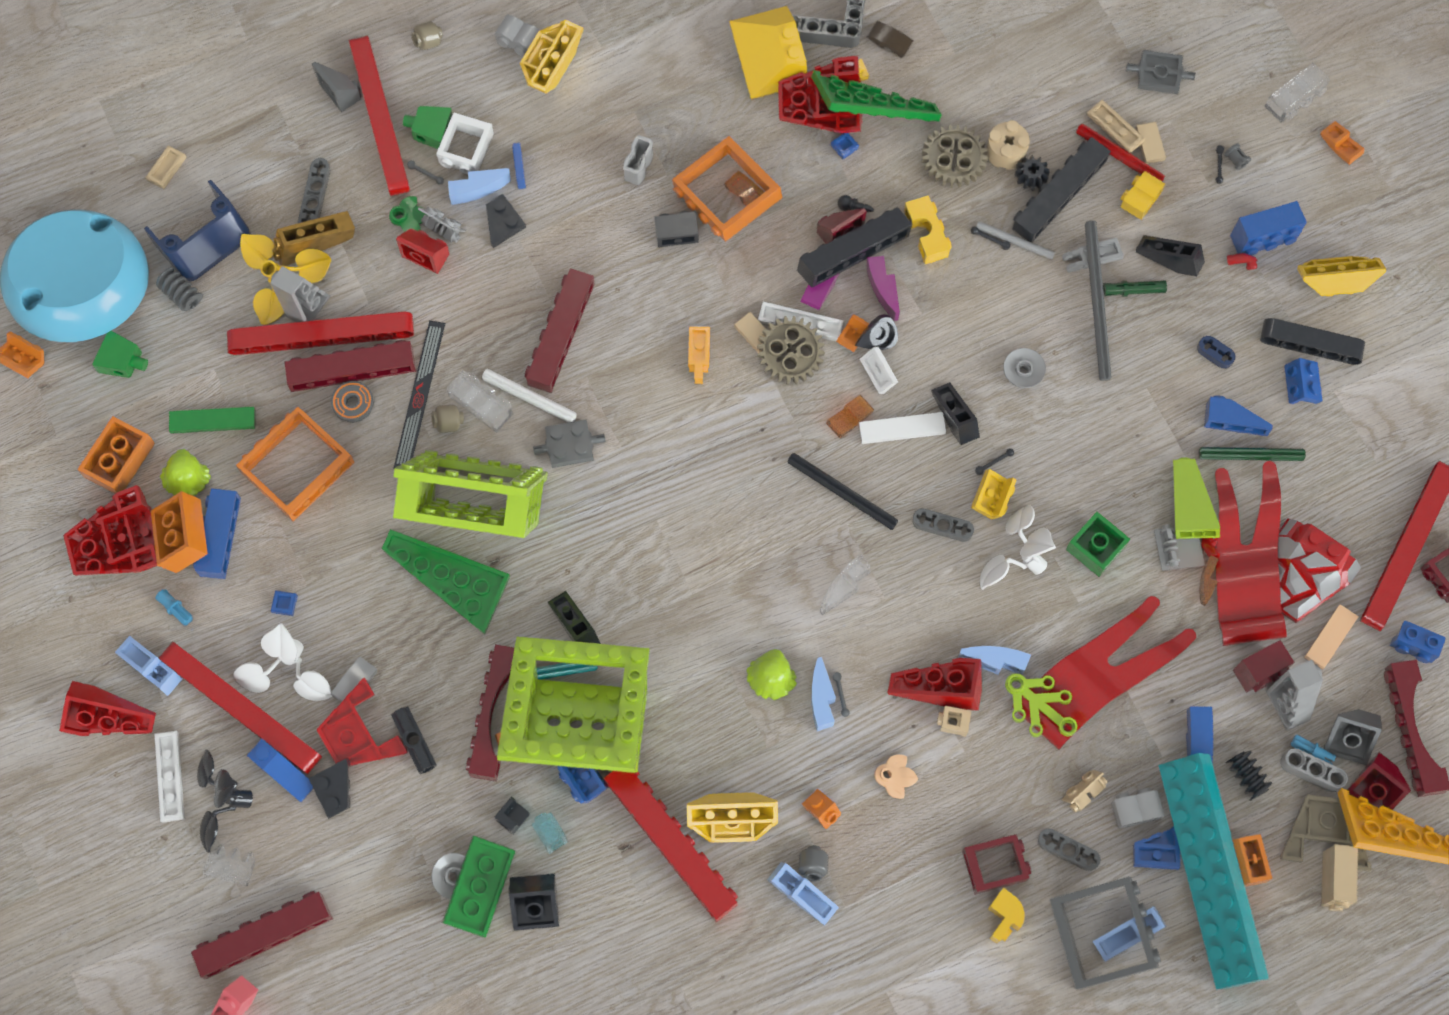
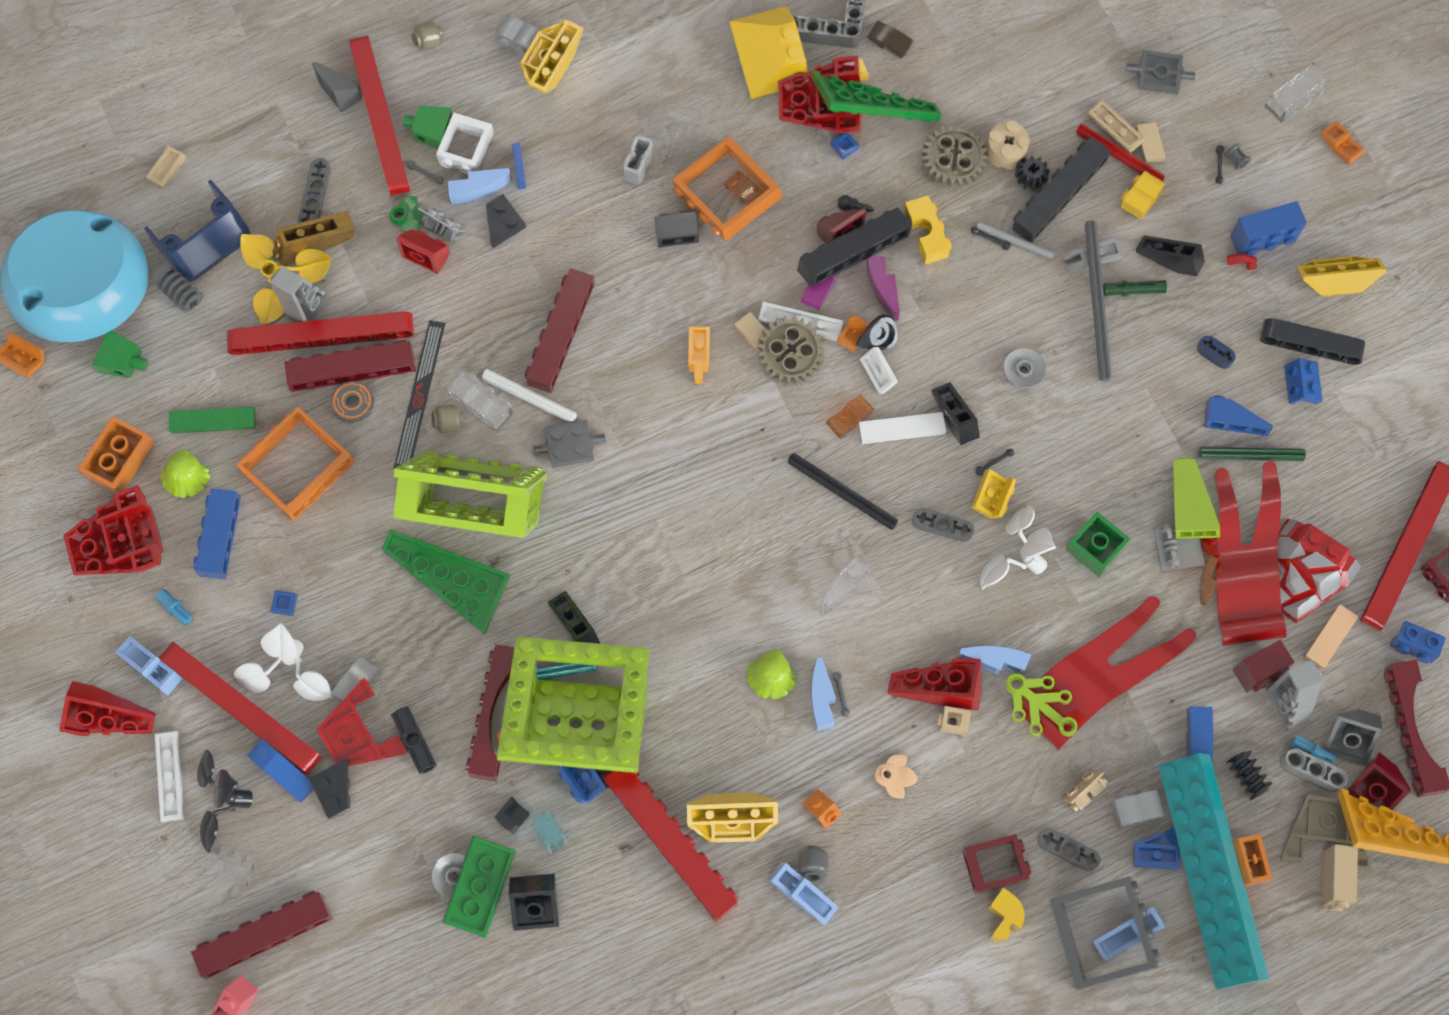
(179, 532): orange brick -> none

